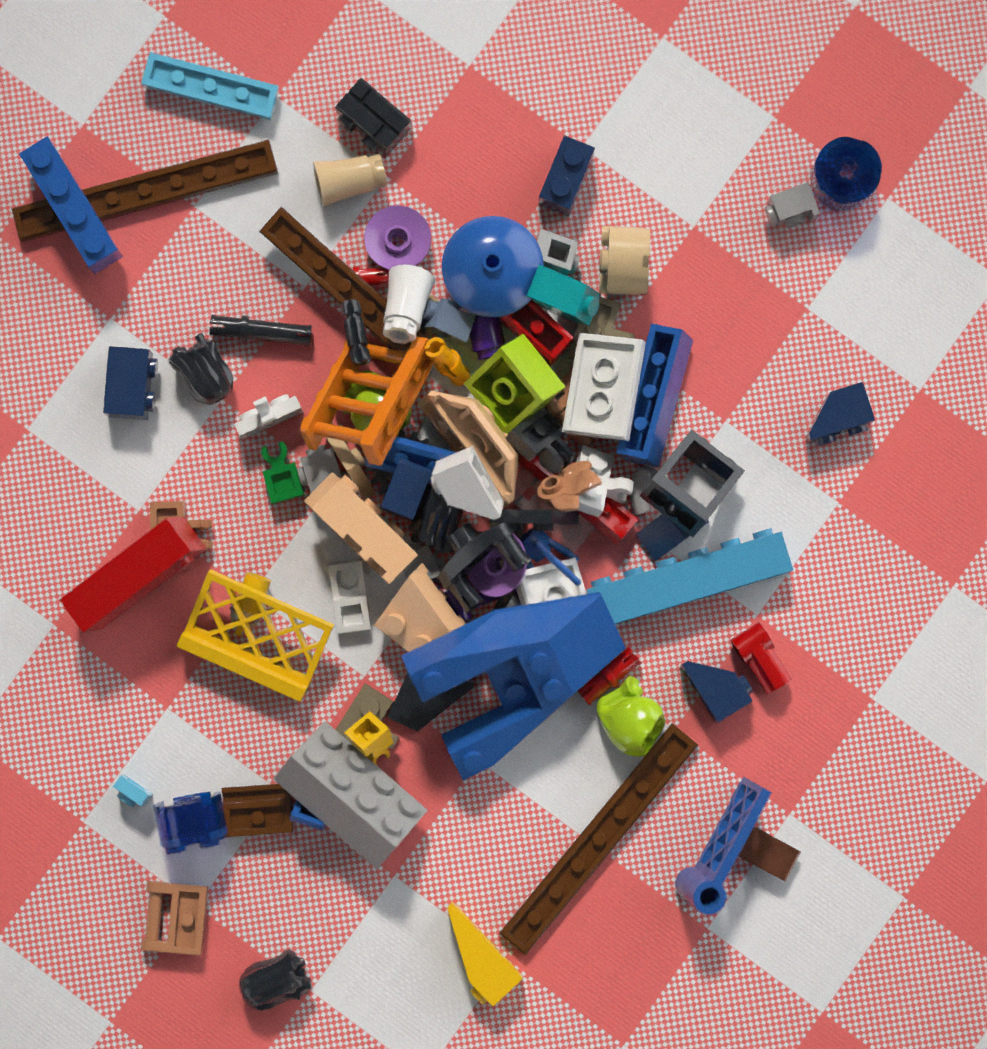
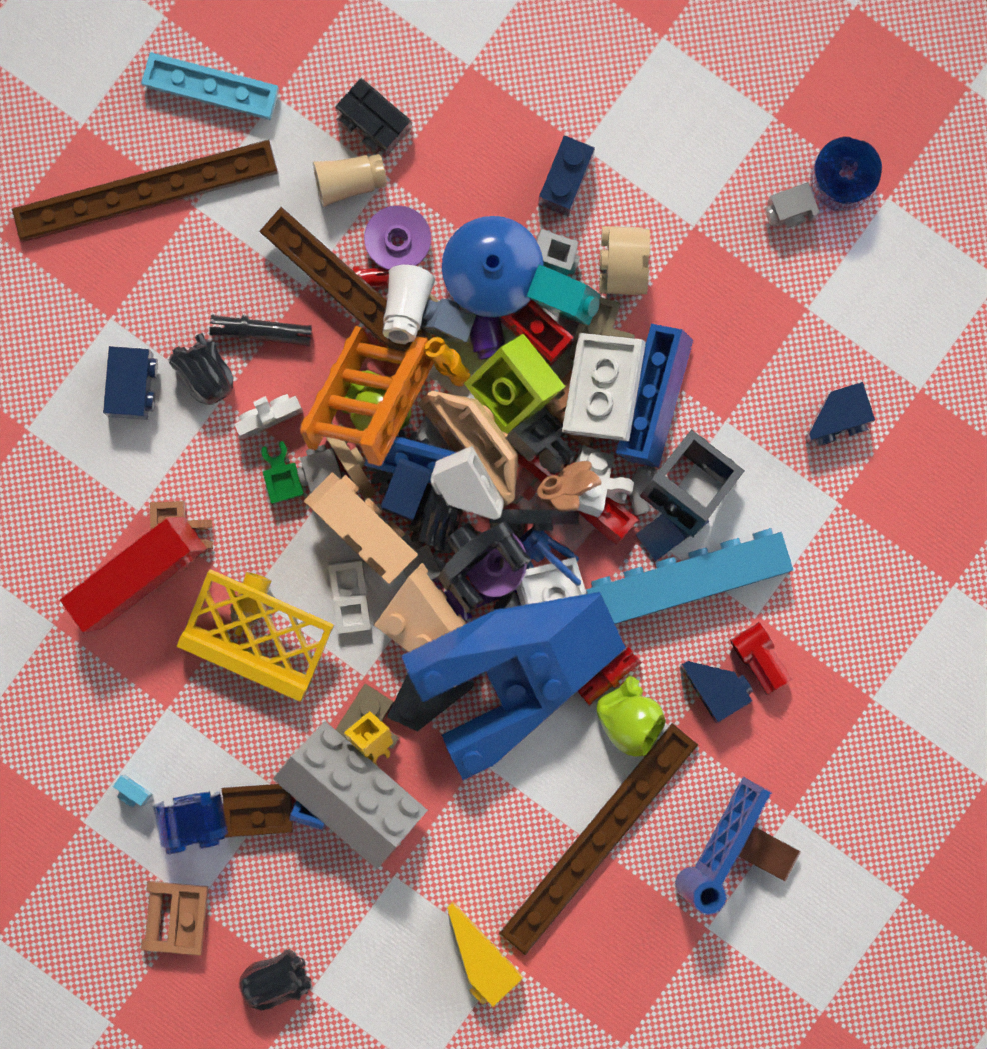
(70, 205): blue brick -> none
(355, 332): black axle -> none

